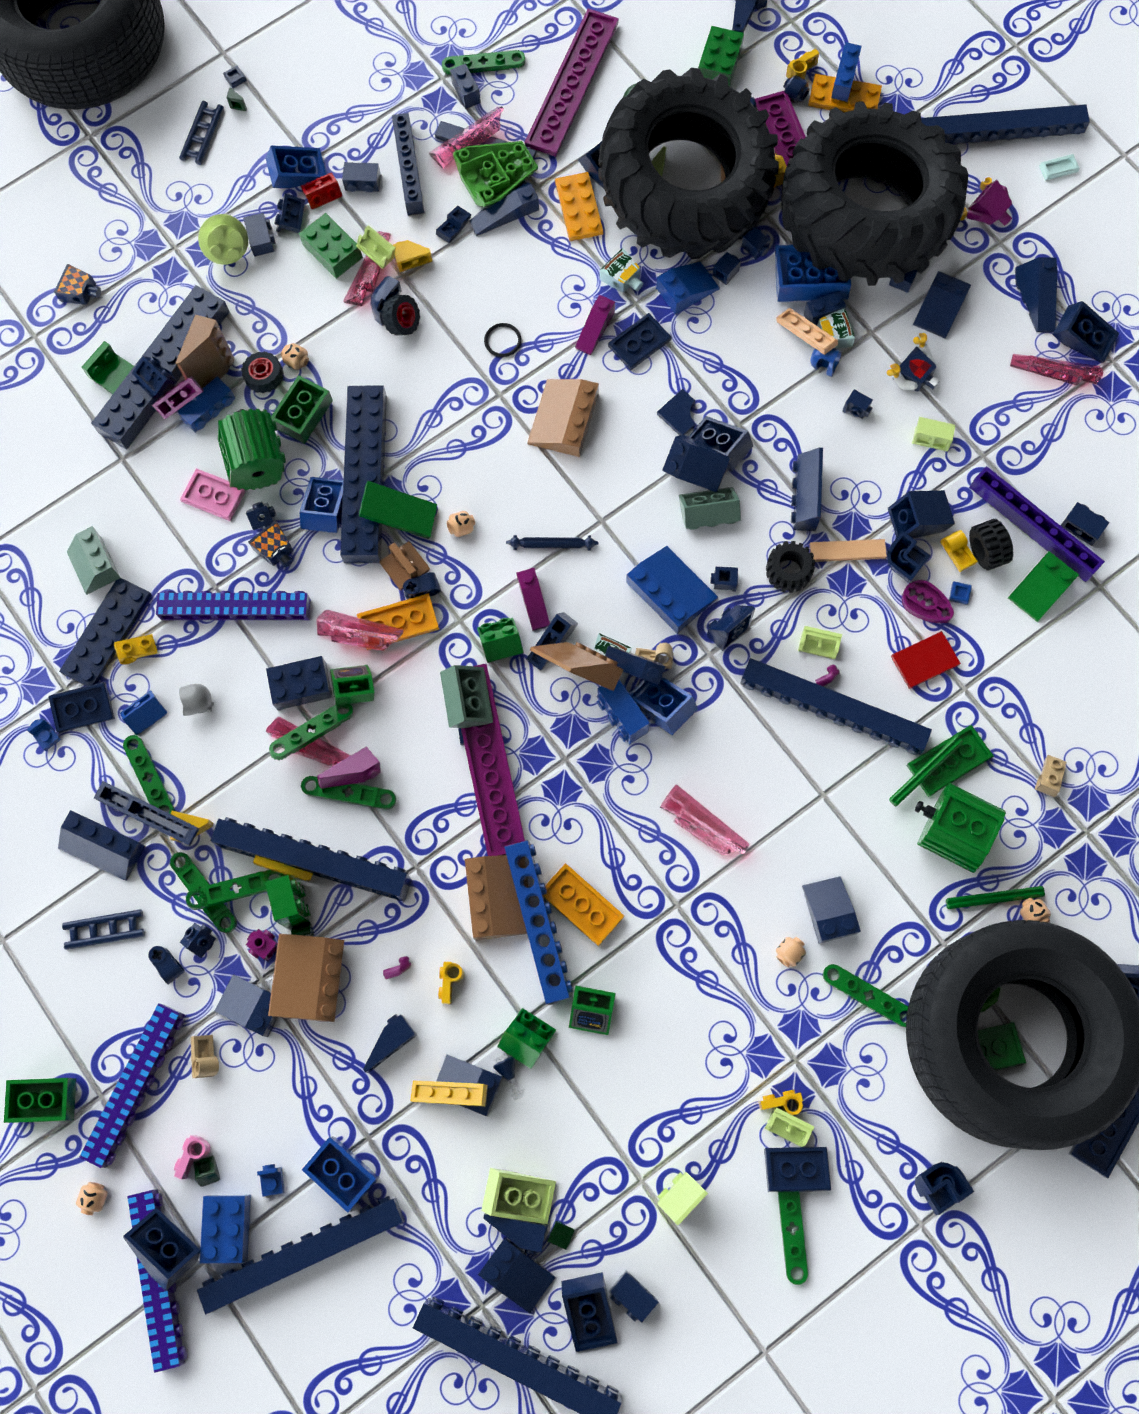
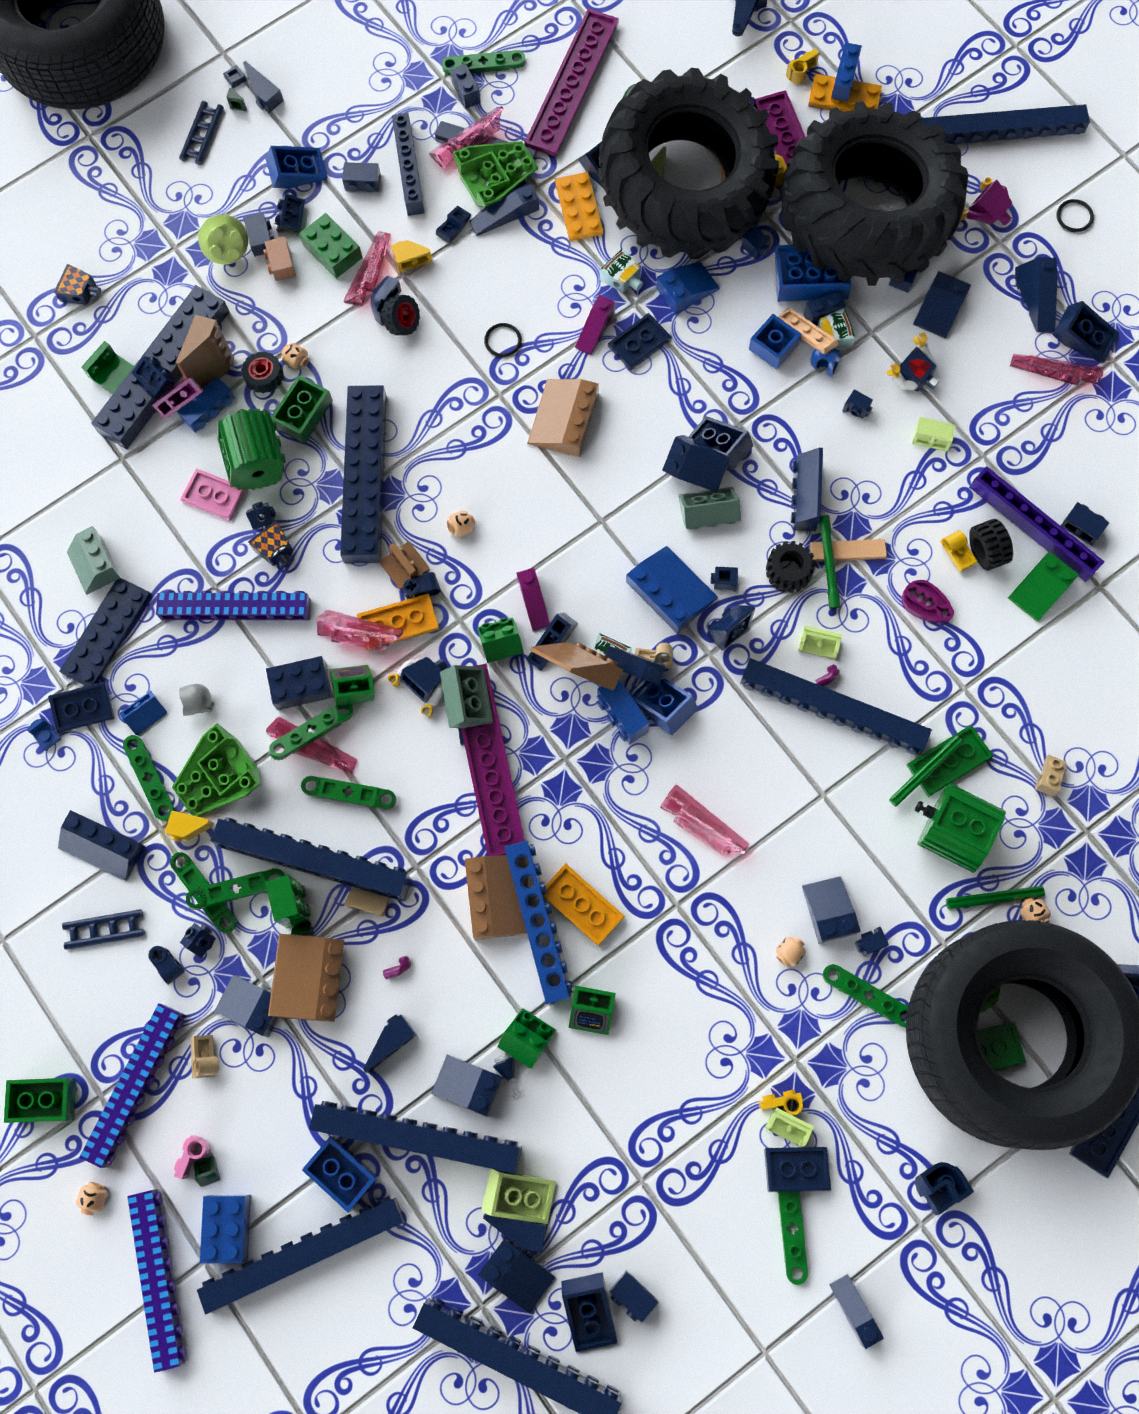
(134, 648): yellow plate -> none
(146, 813): dark blue slope -> none
(162, 1248): dark blue slope -> none
(216, 773): none -> bright green wedge
(266, 93): none -> slope
(268, 946): magenta brick -> none
(271, 1180): blue bracket -> none
(280, 259): none -> nougat brick
(282, 868): yellow tile -> none
(321, 190): red bracket -> none
(322, 505): blue slope -> none
(352, 770): magenta slope -> none
(367, 902): none -> tan slope
(376, 247): yellowish green hinge -> none
(398, 510): green tile -> none
(416, 1138): none -> dark blue brick
(423, 679): none -> dark blue torso
(445, 991): yellow plate -> none
(449, 1093): yellow plate -> none
(552, 542): dark blue wheel -> none
(561, 1235): dark green slope -> none
(677, 413): dark blue tile -> none
(681, 1197): yellowish green slope -> none
(721, 53): green brick -> none
(726, 268): dark blue brick -> none
(774, 341): none -> blue brick
(796, 88): dark blue head -> none
(825, 531): none -> green piece
(856, 1312): none -> slope
(871, 942): none -> dark blue brick
(906, 557): dark blue brick -> none
(921, 513): dark blue slope -> none
(925, 660): red tile -> none
(960, 592): blue tile -> none
(1059, 167): light aqua tile -> none
(1075, 229): none -> black tyre

